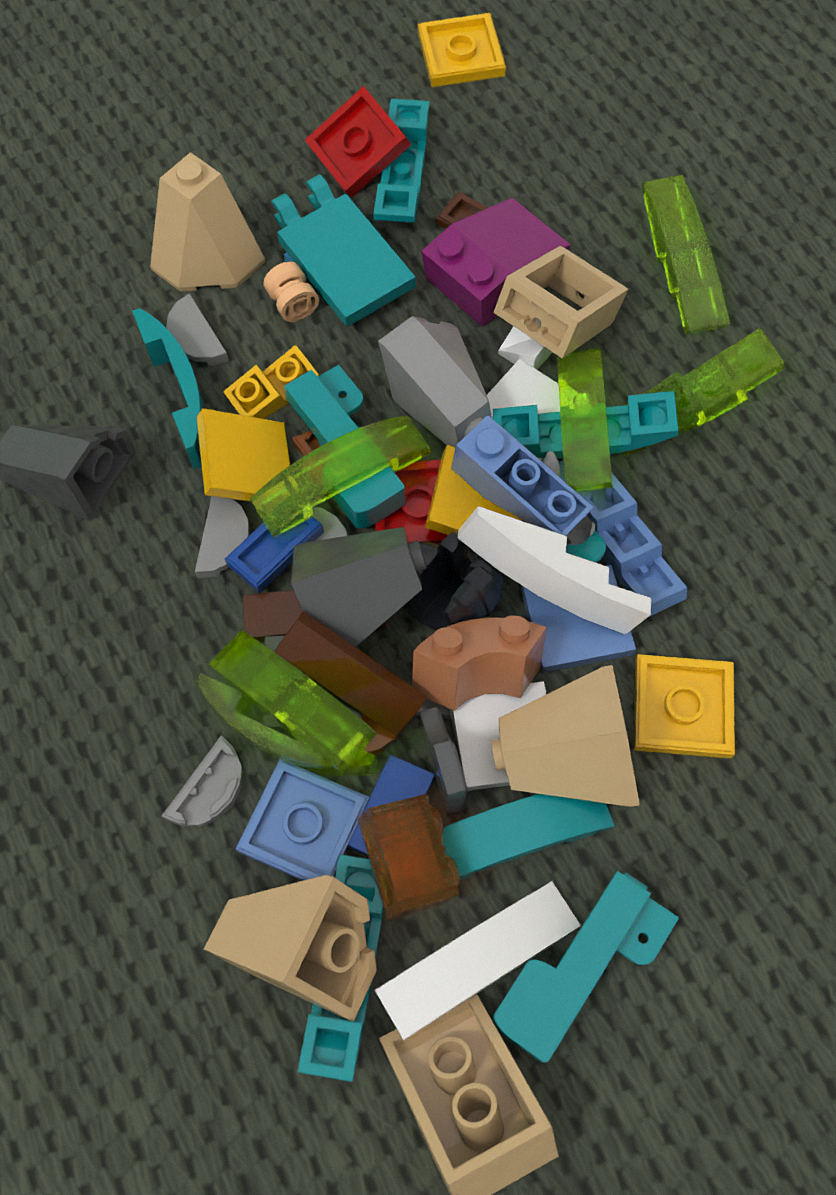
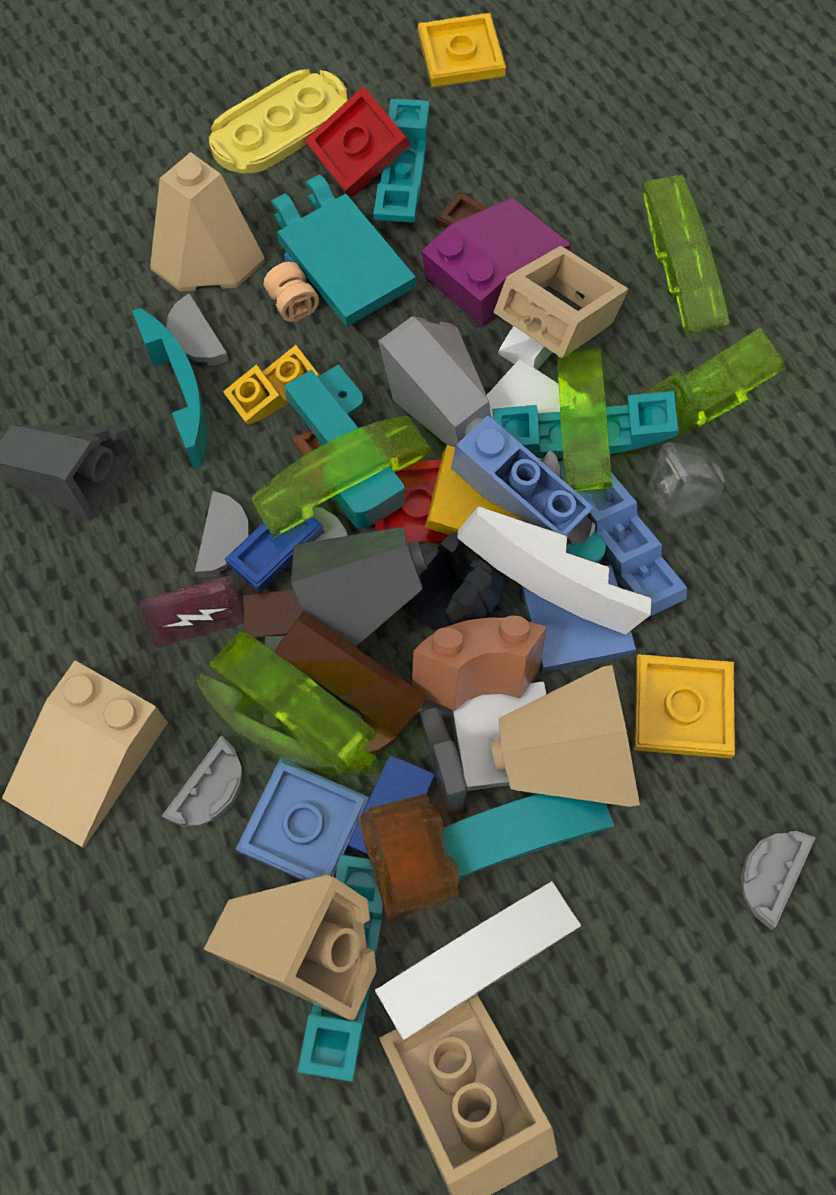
(82, 753): none -> tan slope
(192, 611): none -> clear pink slope
(239, 453): yellow tile -> none
(275, 121): none -> light yellow tile
(549, 998): teal piece -> none
(684, 482): none -> clear slope
(772, 872): none -> light grey tile

